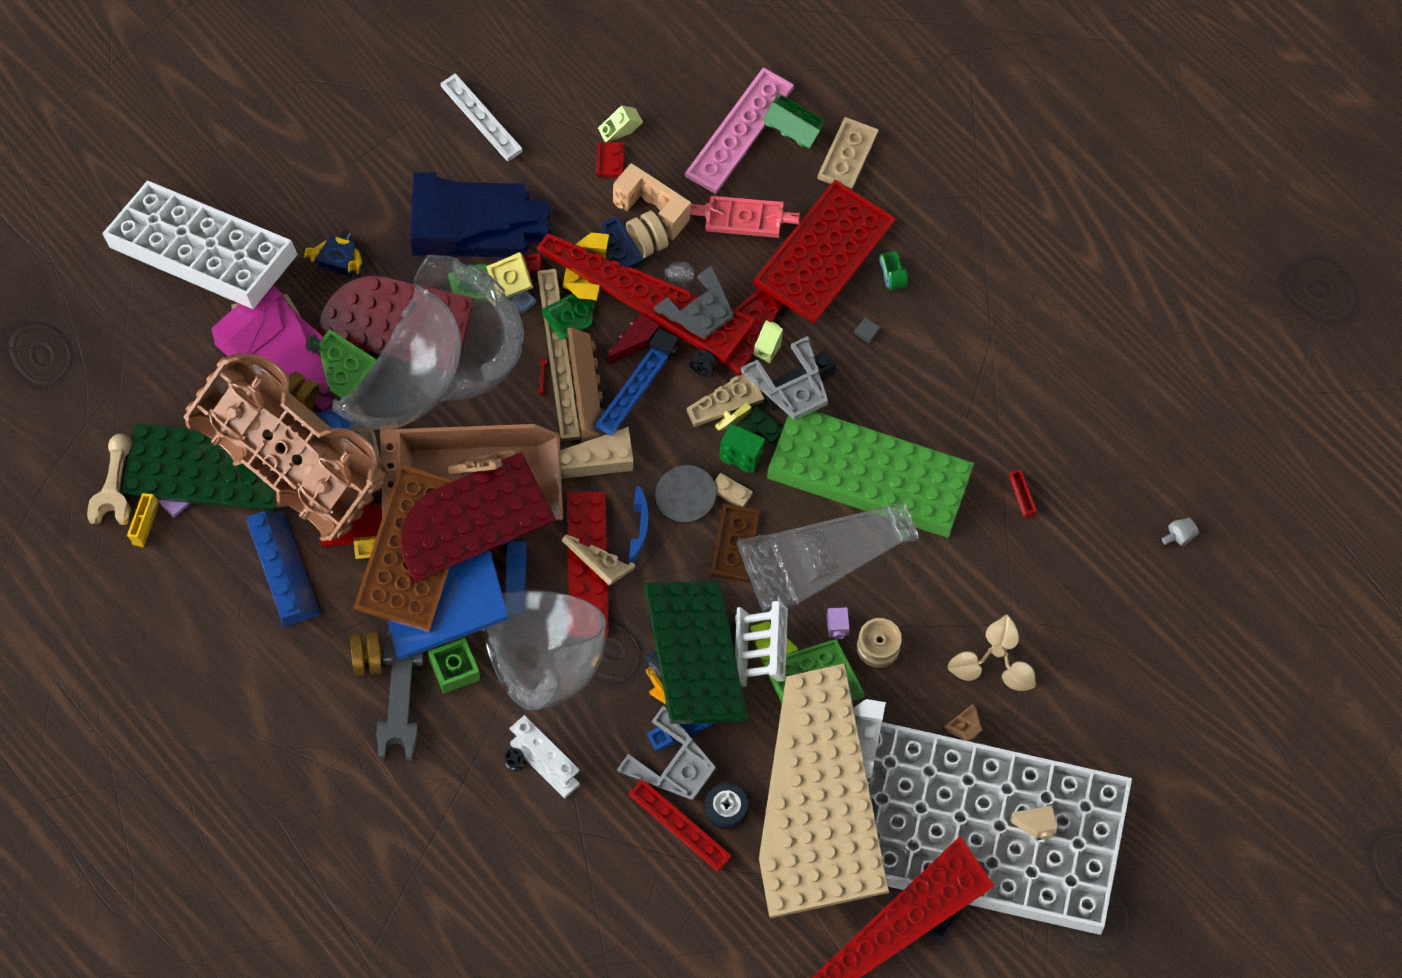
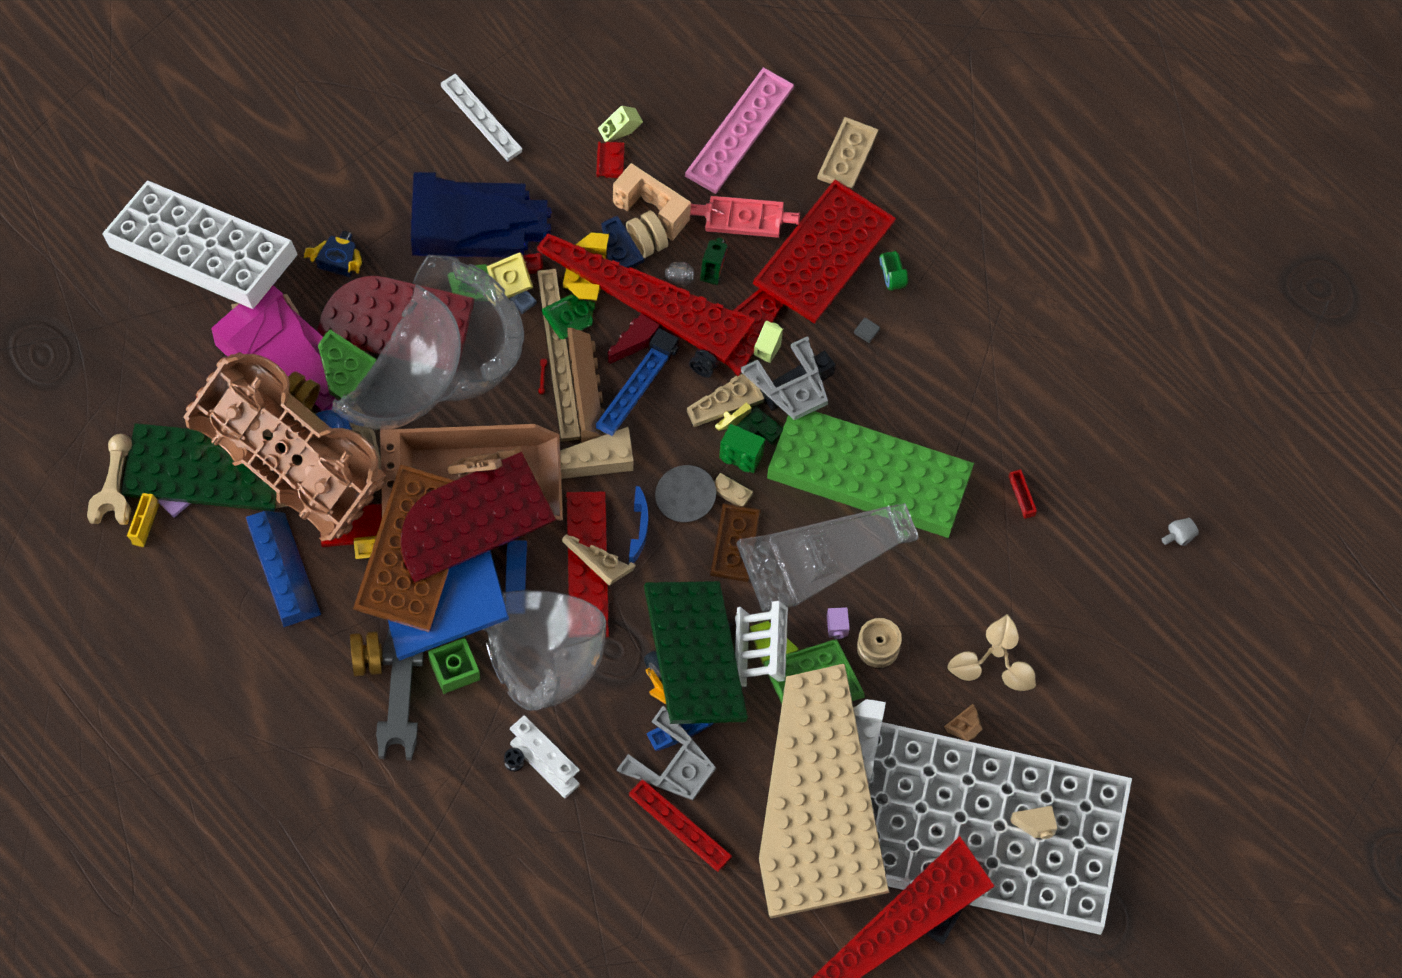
(312, 343): plate -> none
(703, 314): dark grey wing -> none
(714, 254): none -> dark green torso
(715, 807): black wheel -> none
(793, 120): slope -> none

